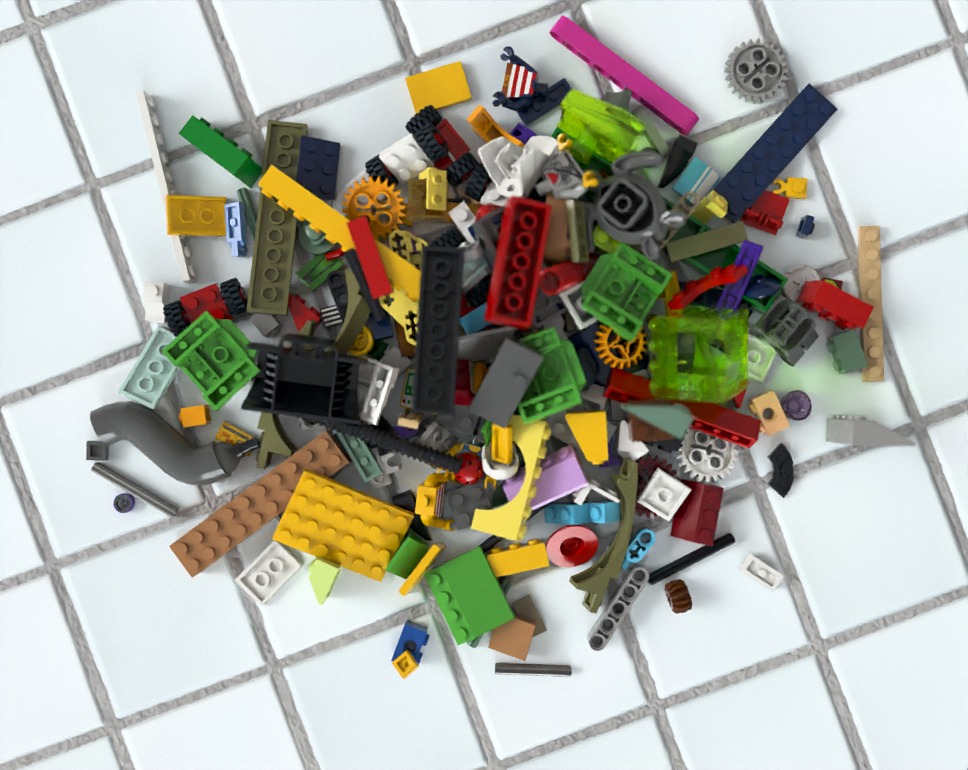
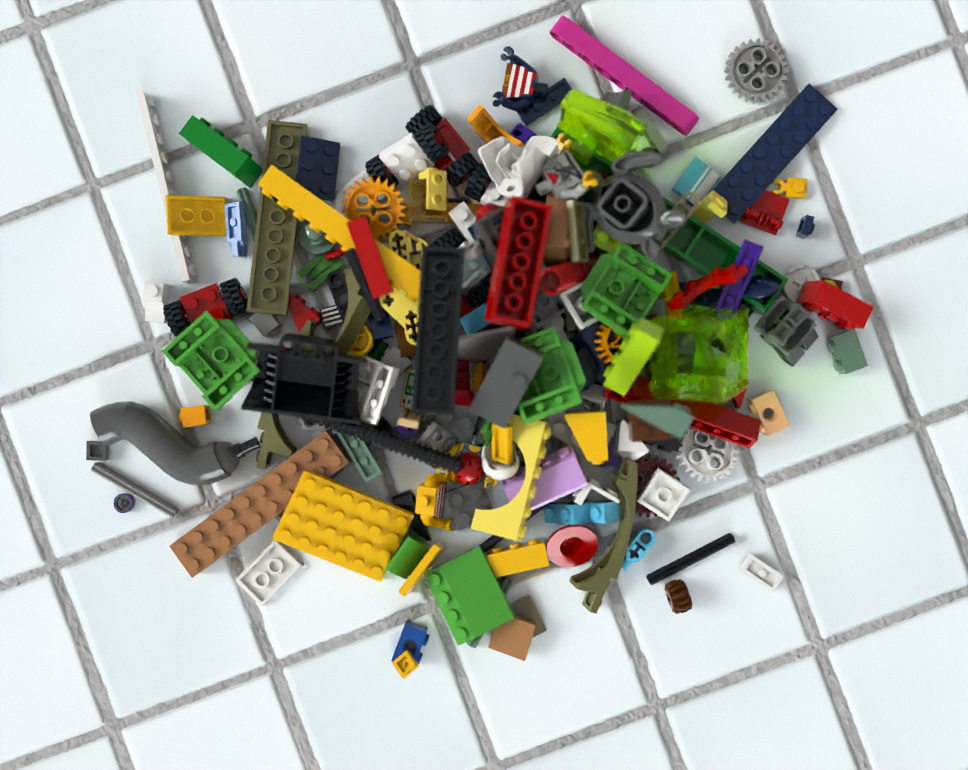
(151, 372): light aqua tile -> none
(232, 434): yellow tile -> none
(323, 577): yellowish green slope -> none
(387, 467): white plate -> none
(439, 87): yellow tile -> none
(499, 497): dark green tile -> none
(533, 670): flat silver axle -> none
(617, 616): light grey beam -> none
(632, 356): none -> lime brick
(679, 157): black piece -> none
(698, 513): dark red slope -> none
(706, 241): olive tile -> none
(759, 358): tile -> none
(782, 470): black tile -> none
(793, 406): clear purple helmet -> none
(862, 432): light grey slope -> none
(871, 293): tan plate -> none

